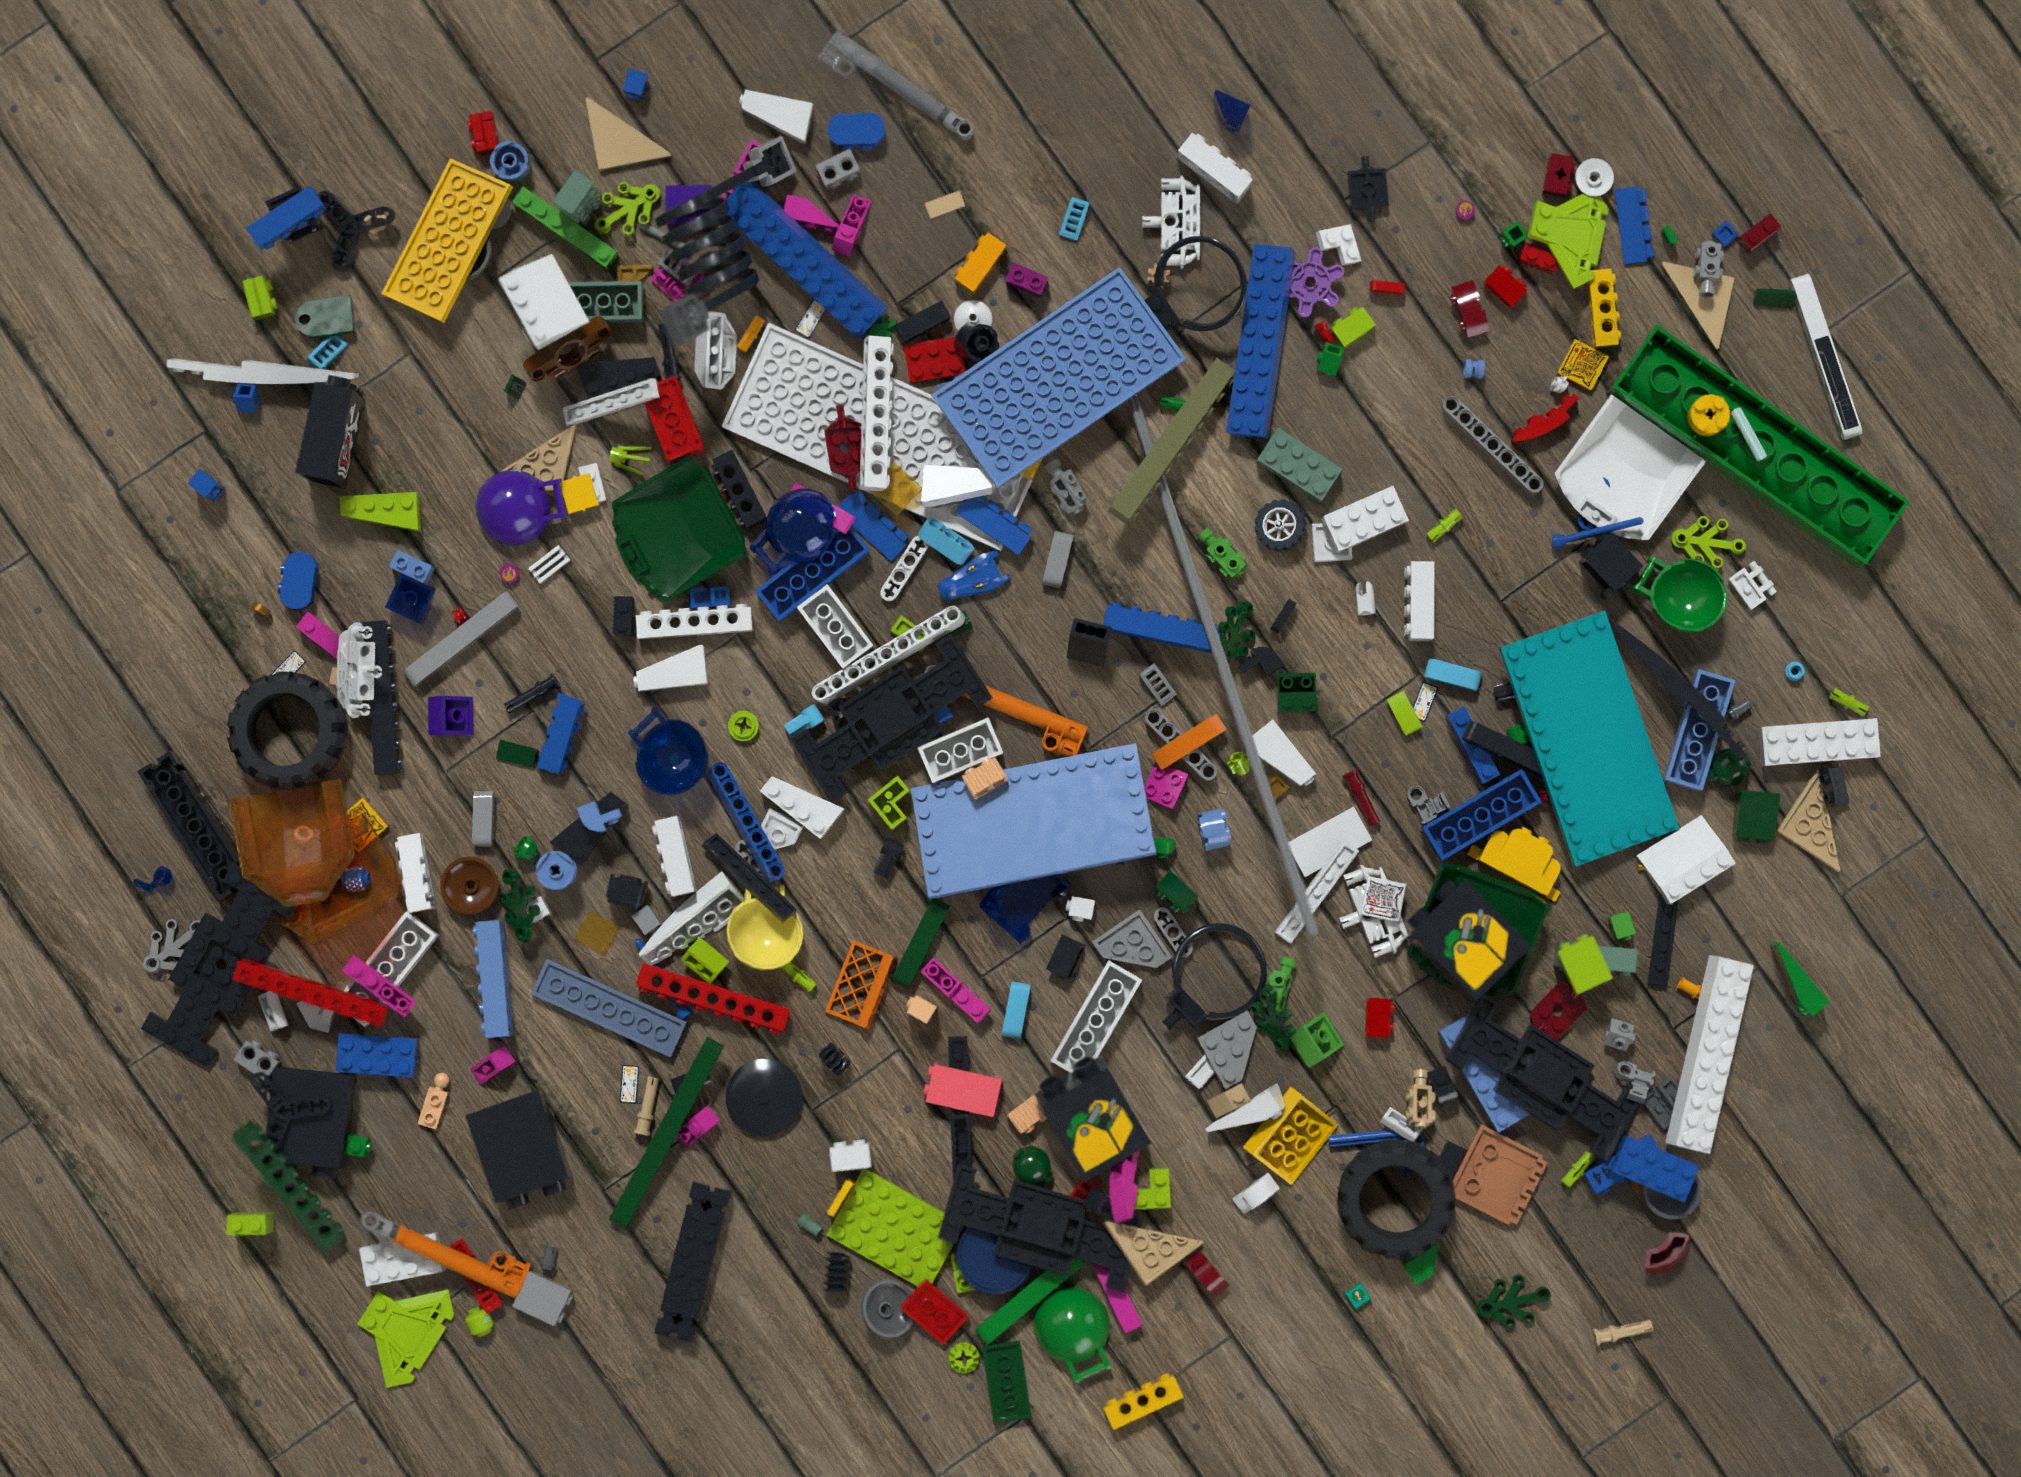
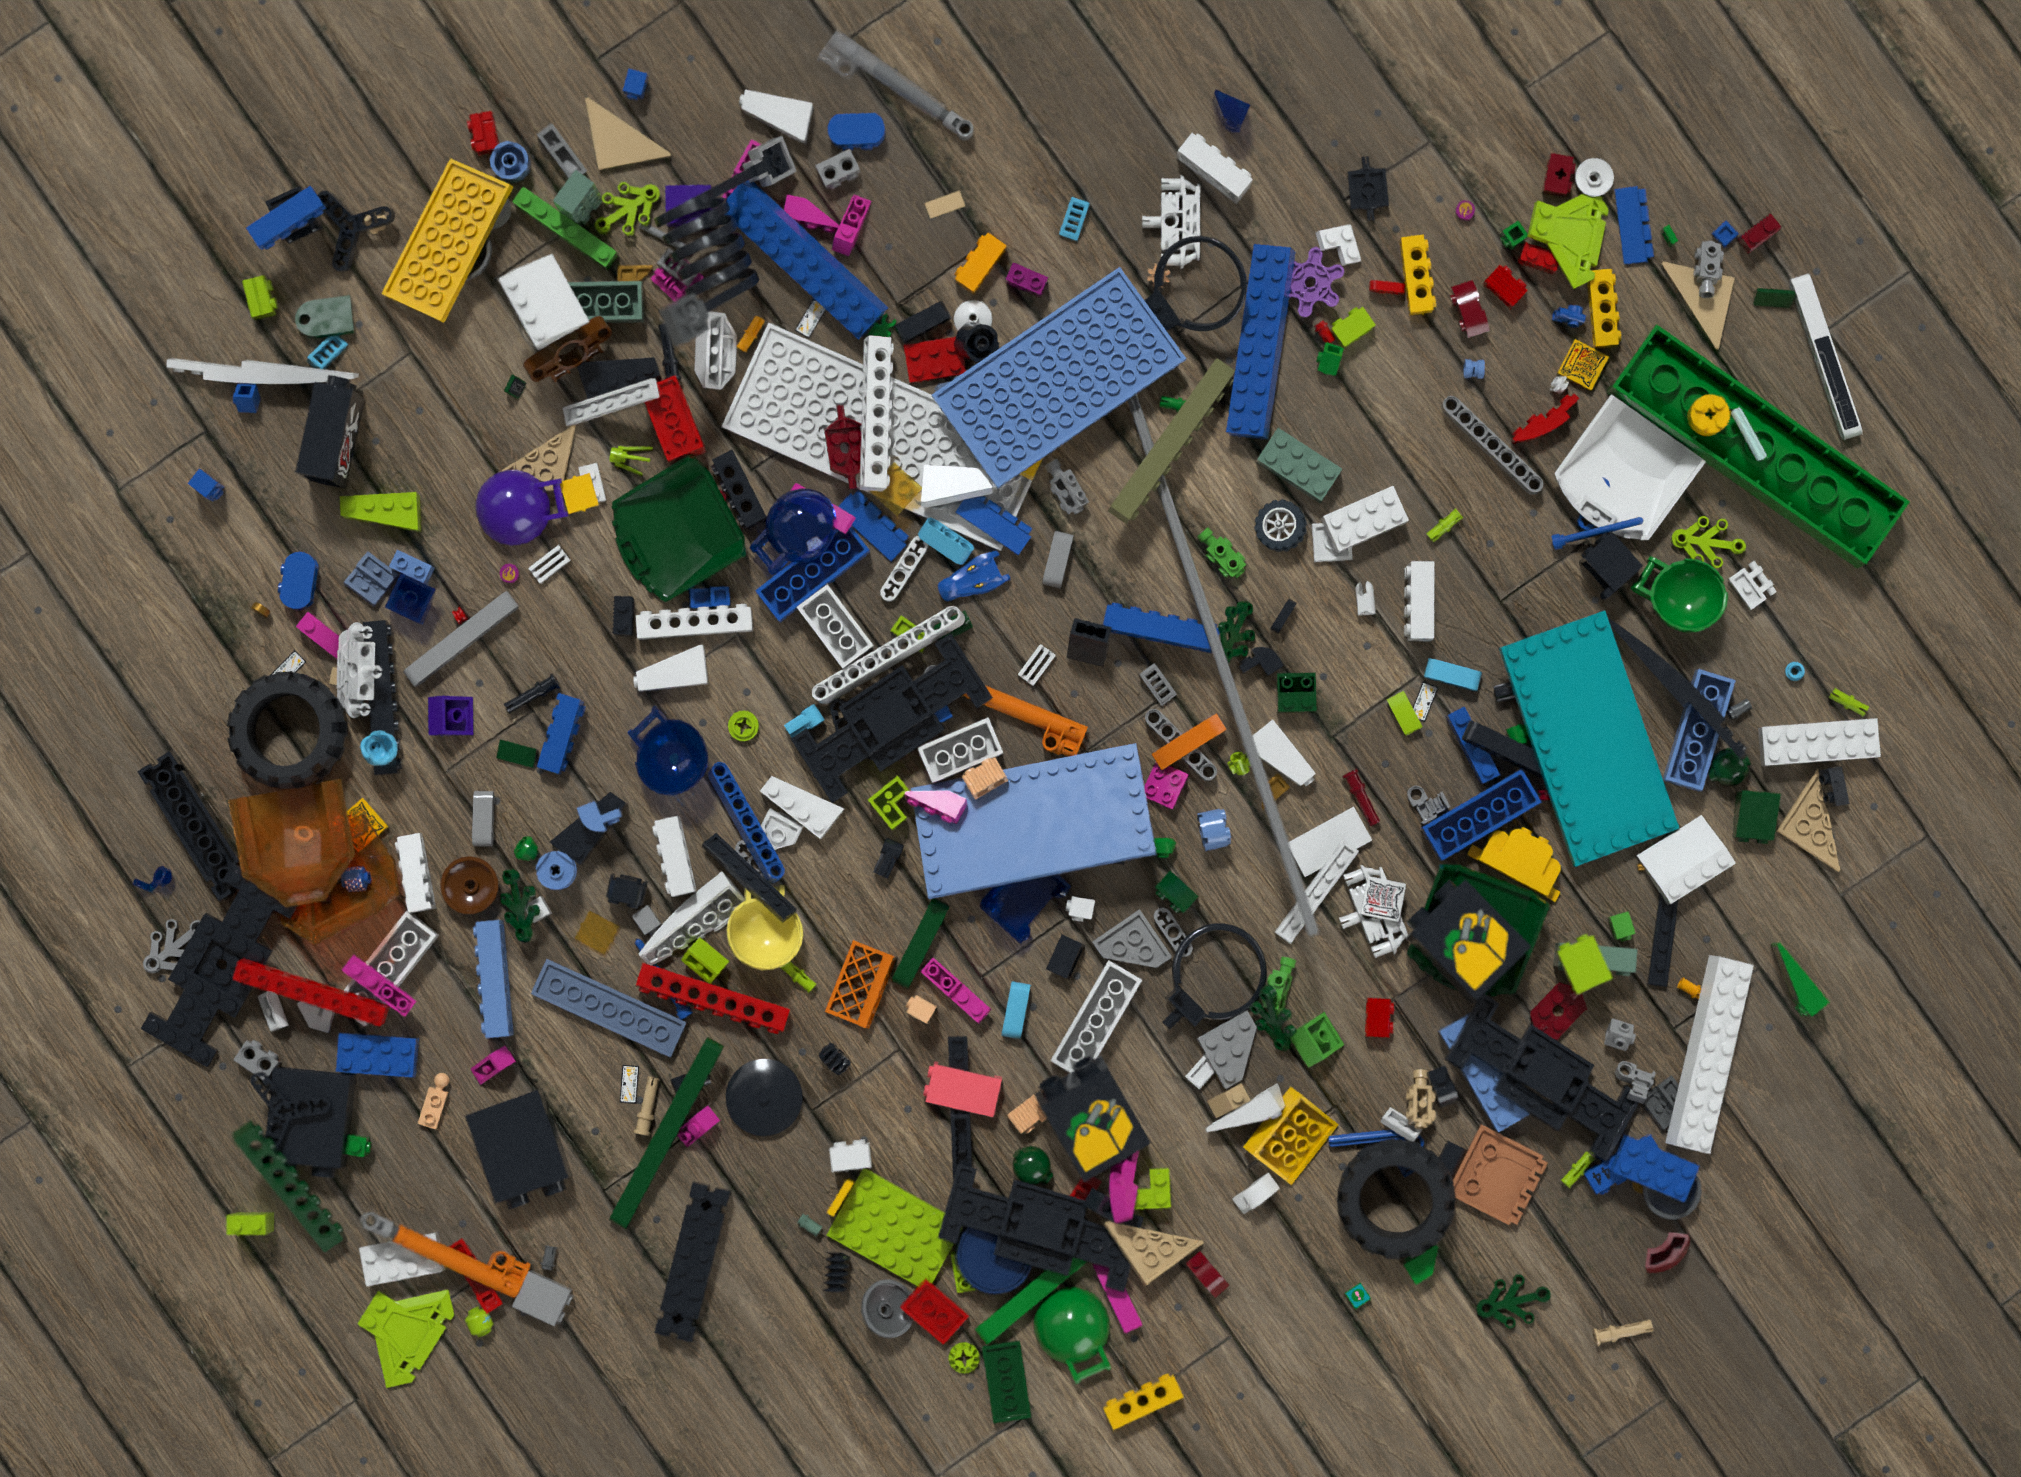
(370, 579): none -> sand blue slope
(384, 748): none -> medium azure piece
(560, 150): none -> light grey slope
(943, 803): none -> slope
(1046, 651): none -> white tile
(1415, 304): none -> yellow brick
(1572, 316): none -> blue plate

